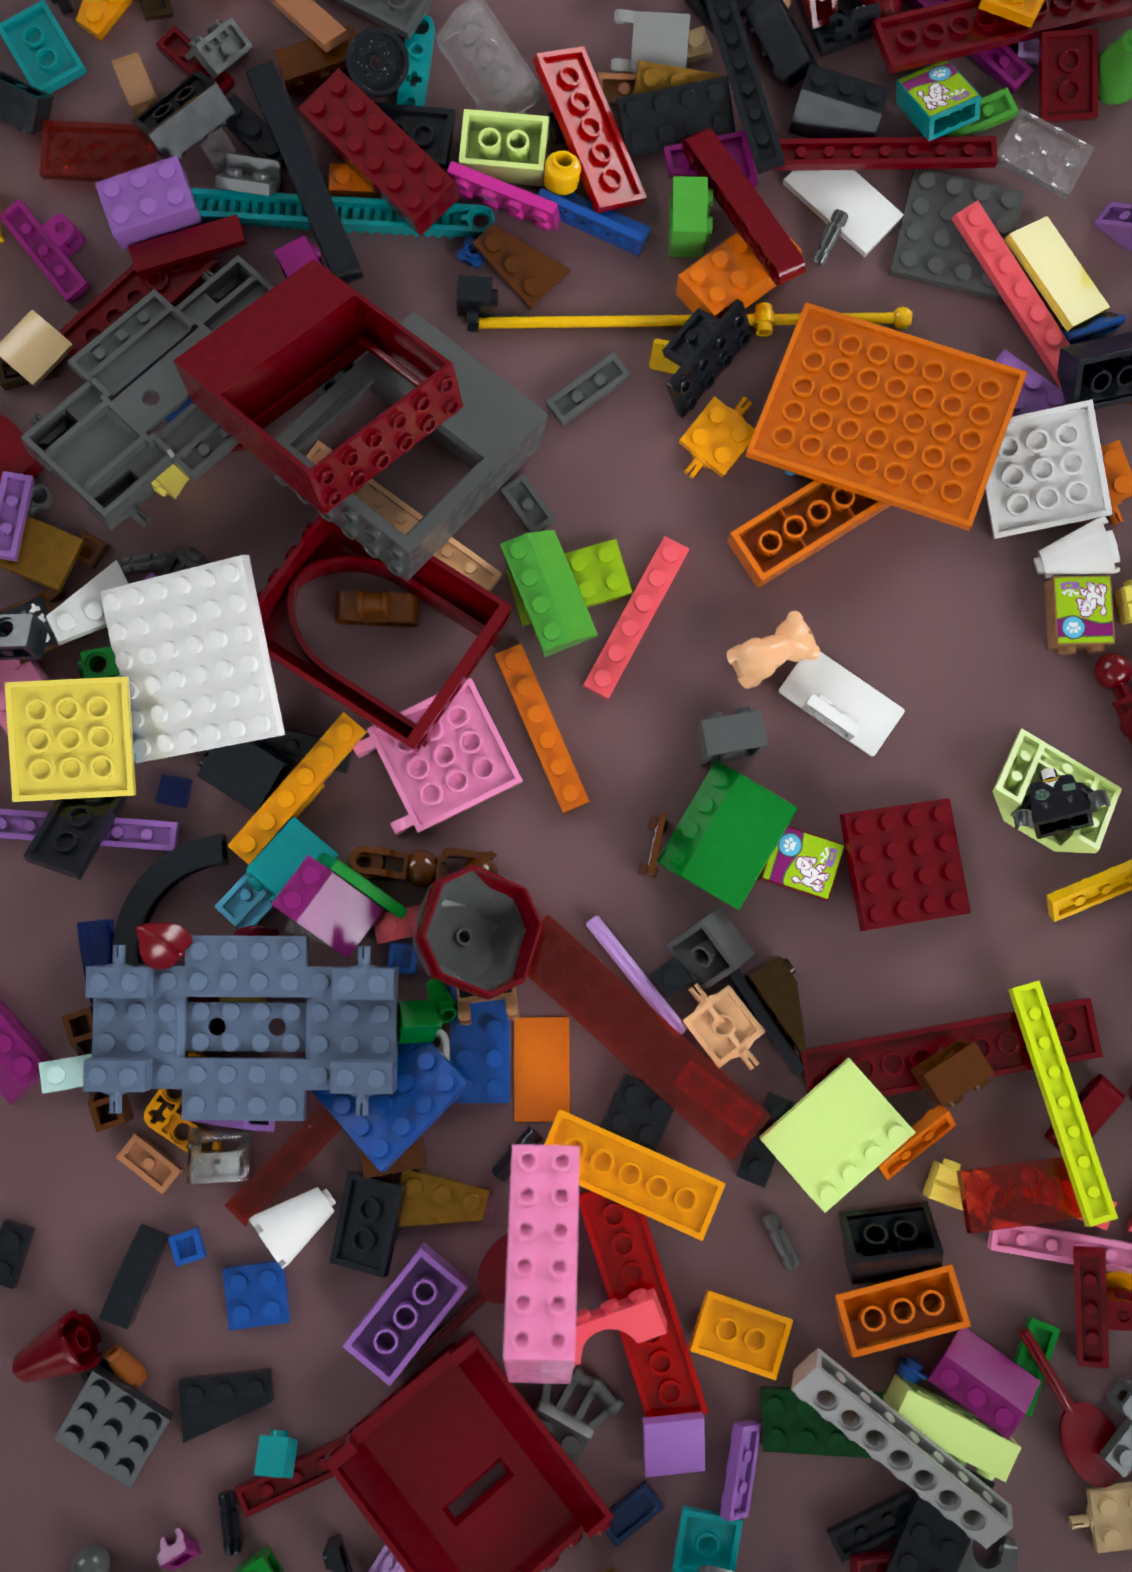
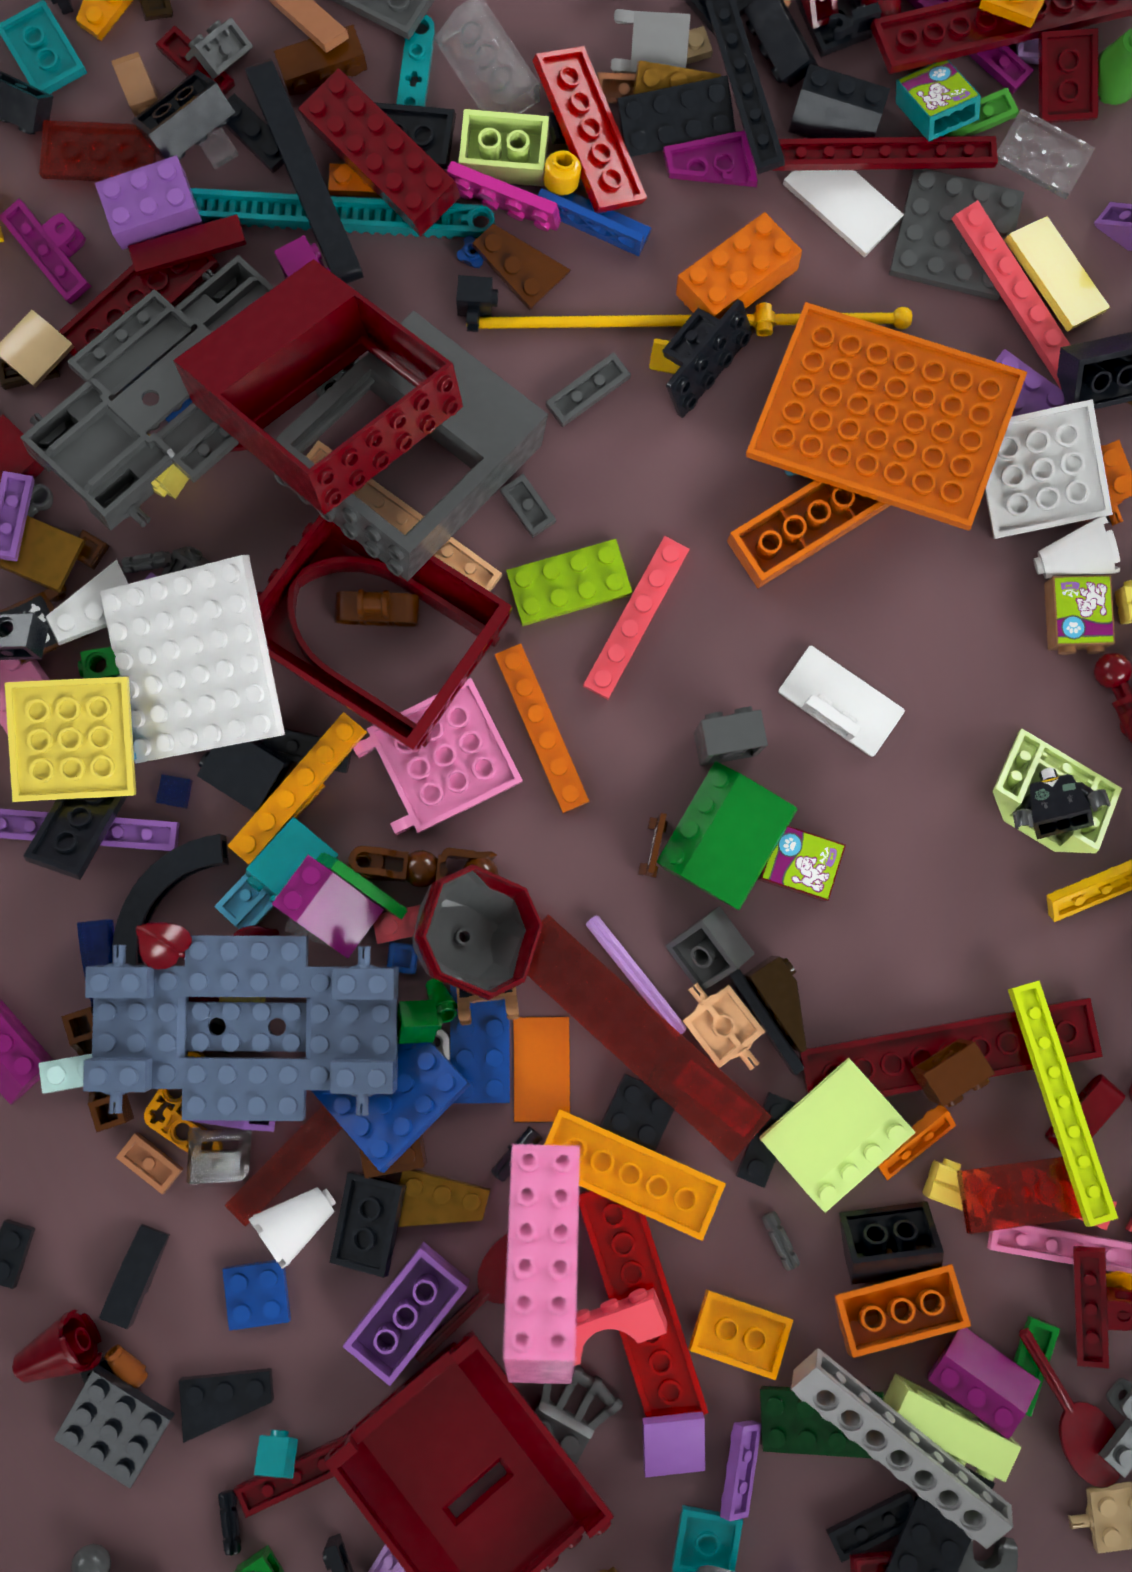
(180, 1552): magenta tile -> none
(187, 1246): blue plate -> none
(250, 174): dark grey bracket -> none
(382, 44): black wheel -> none
(548, 591): bright green slope -> none
(633, 1512): dark blue tile -> none
(670, 977): black brick -> none
(689, 216): bright green brick -> none
(717, 437): light orange plate -> none
(744, 207): dark red beam -> none
(760, 657): light nougat animal -> none
(829, 237): dark grey axle -> none
(904, 864): dark red plate -> none
(911, 1370): blue plate -> none
(1095, 328): blue slope -> none

